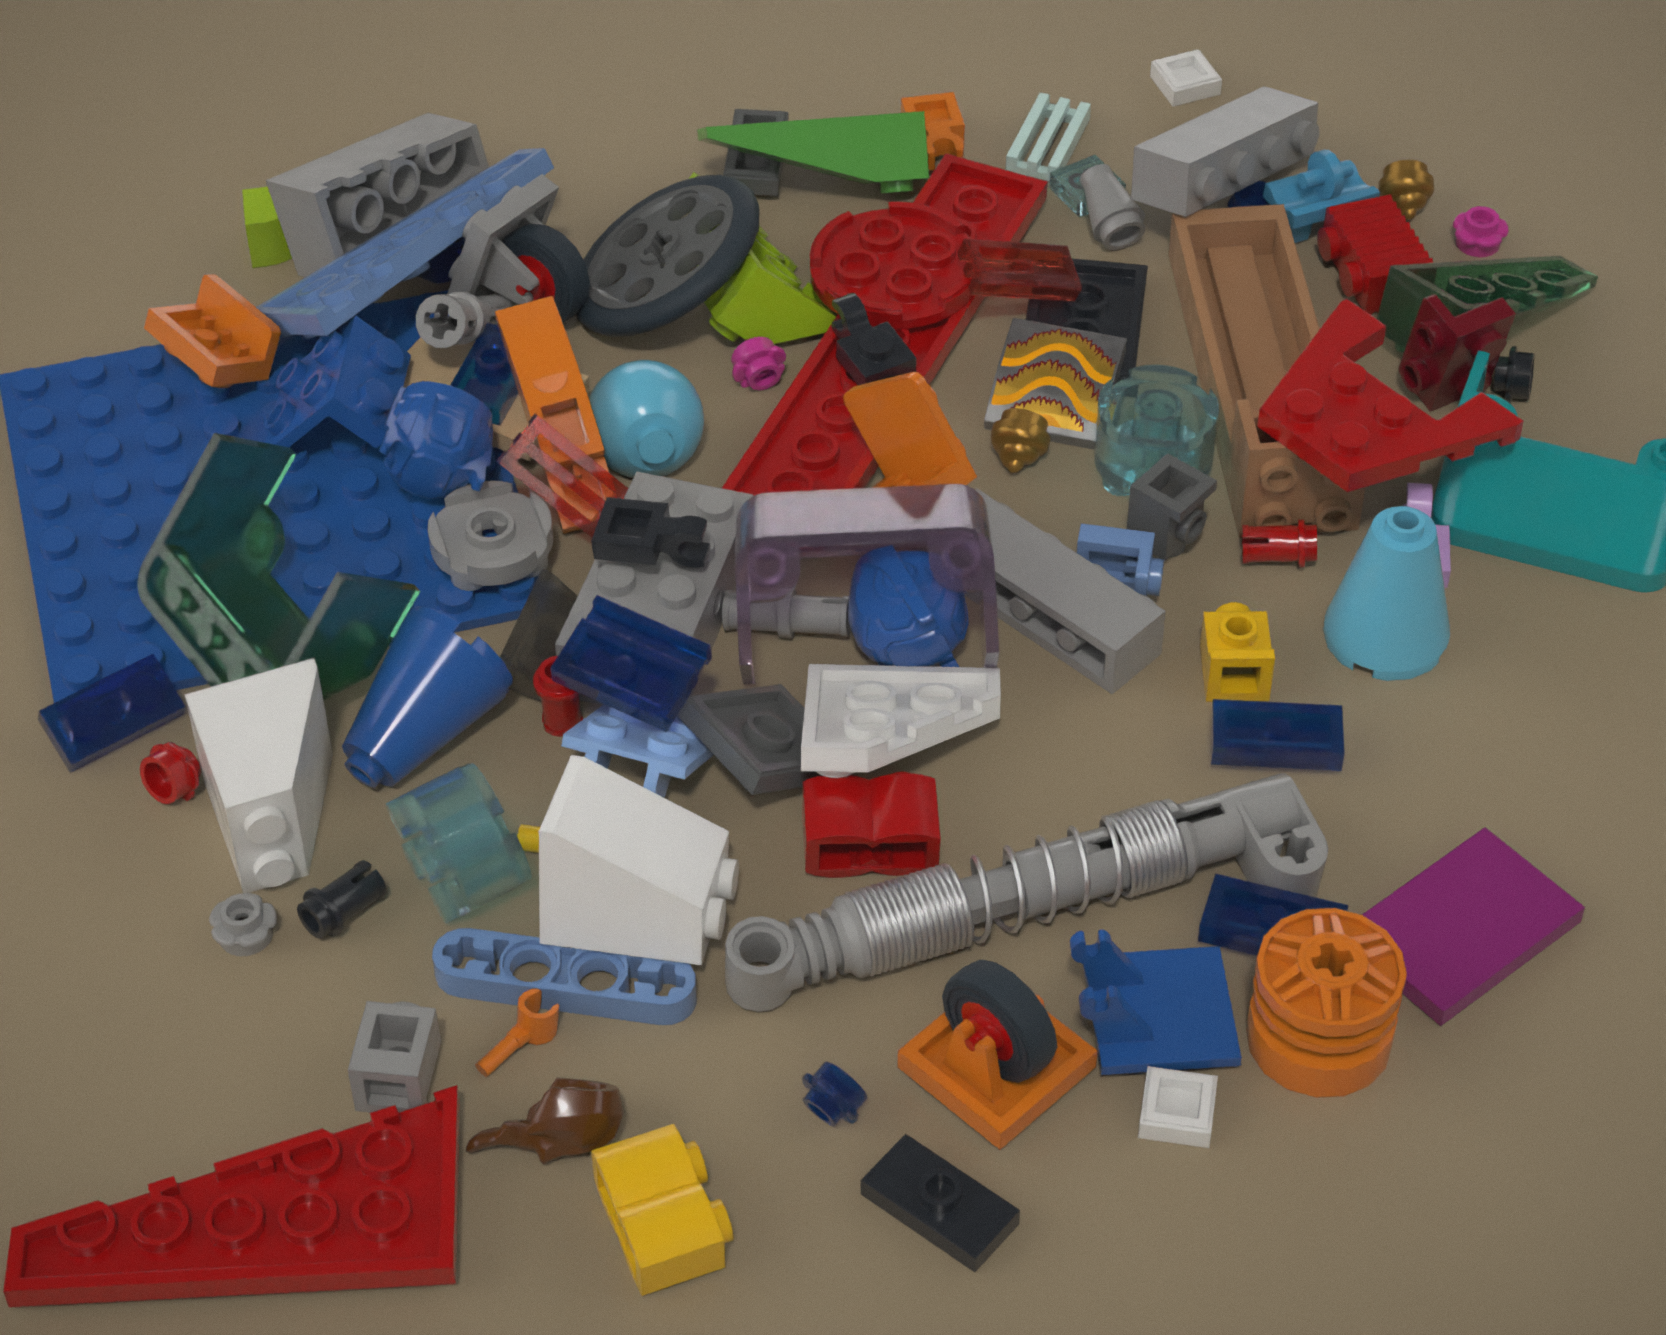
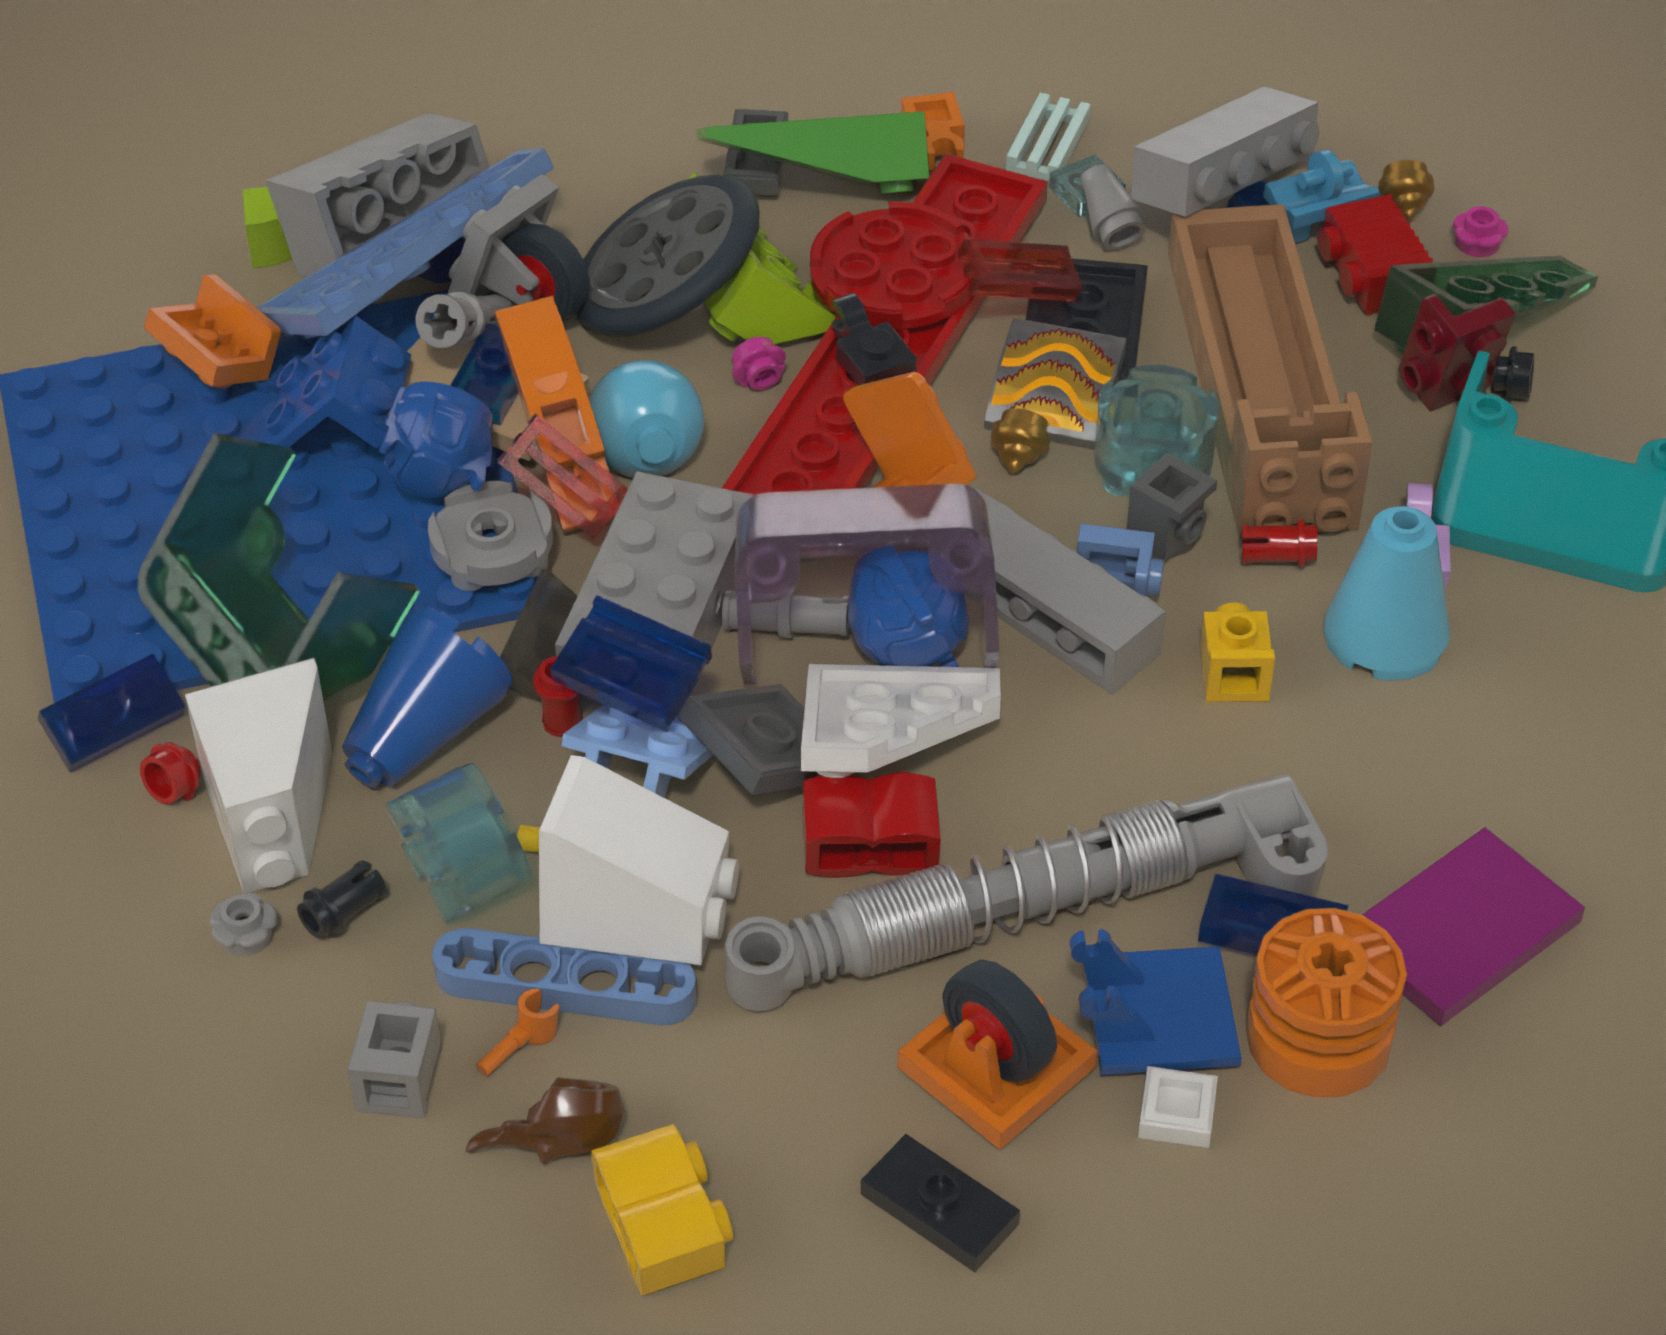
(279, 1219): red wing -> none
(642, 529): black plate -> none
(833, 1094): clear blue plate -> none
(1185, 78): white tile -> none
(1277, 735): clear blue plate -> none
(1359, 426): red wing -> none

